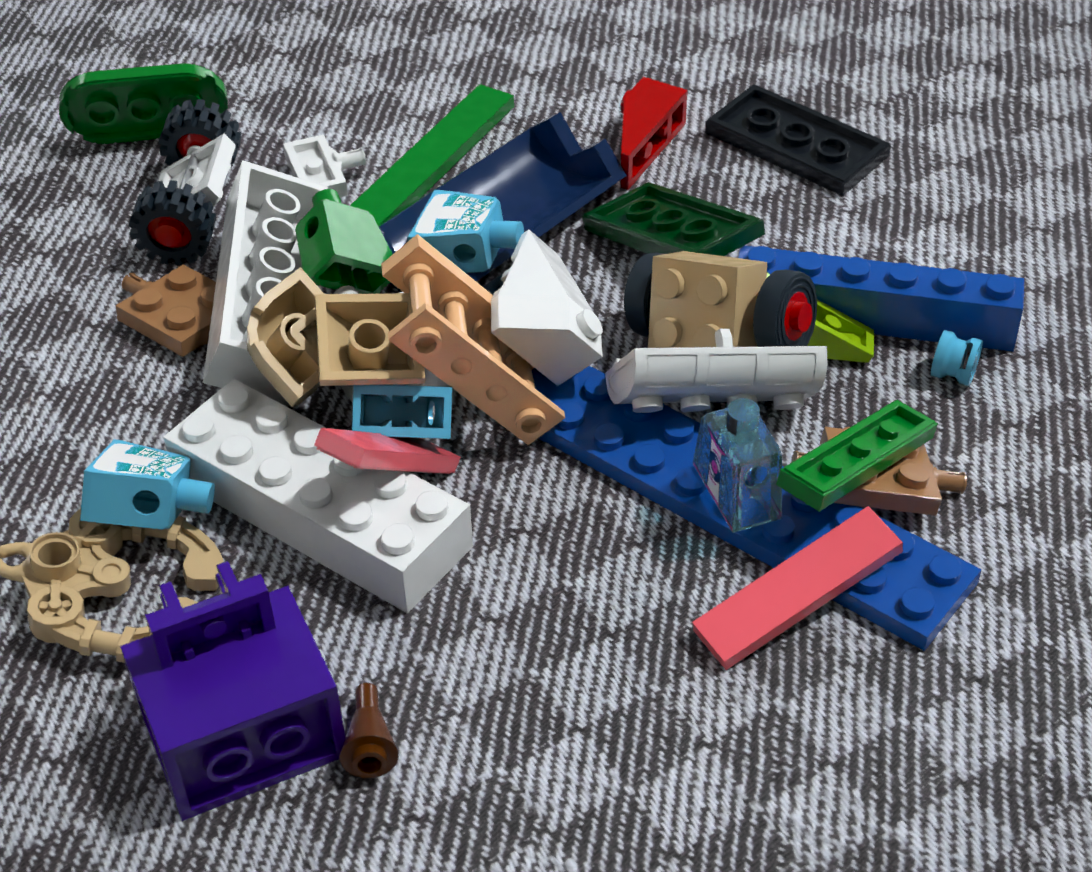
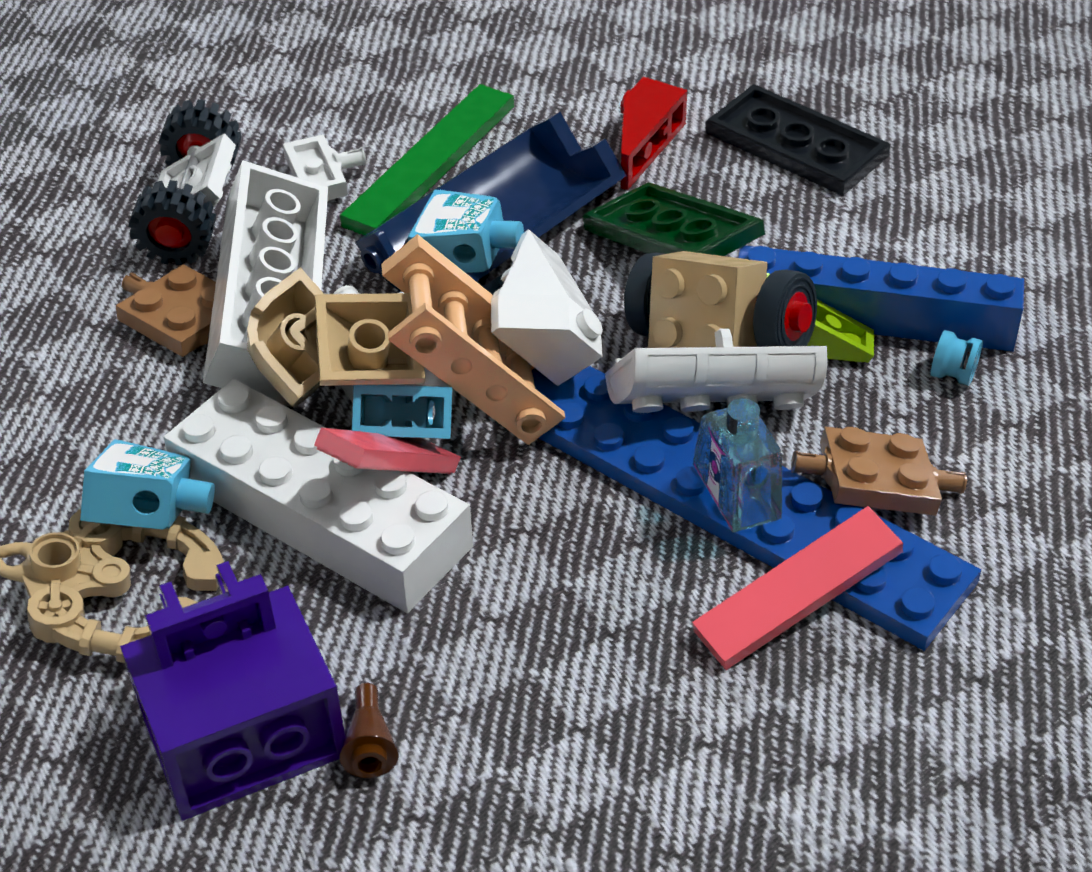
(134, 101): green tile -> none
(342, 245): green torso -> none
(856, 455): green tile -> none

